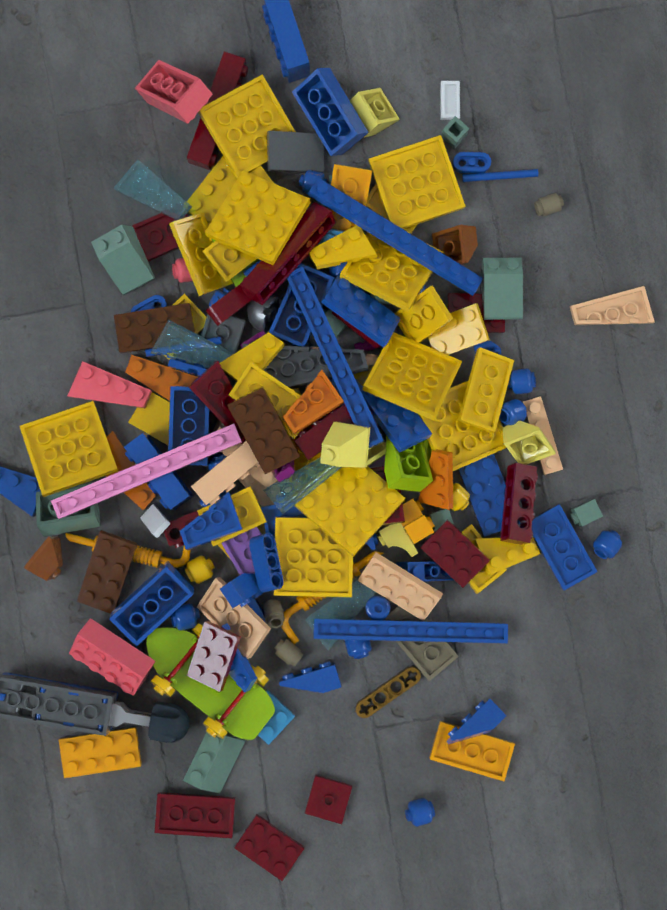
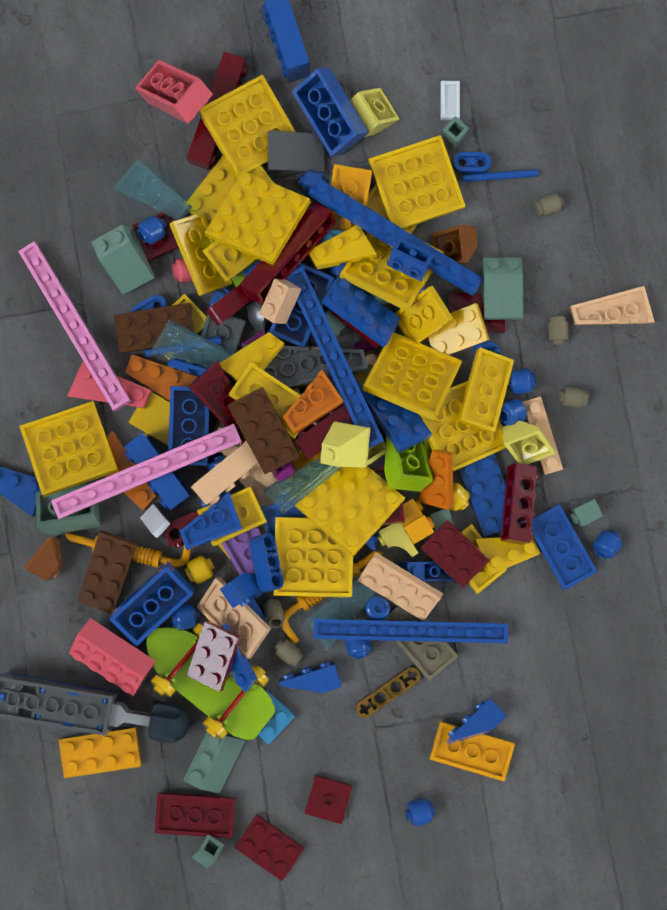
(74, 326): none -> bright pink plate
(151, 230): none -> blue head
(207, 851): none -> sand green brick
(280, 301): none -> light nougat brick
(410, 259): none -> blue brick
(558, 330): none -> dark tan brick
(573, 397): none -> dark tan brick

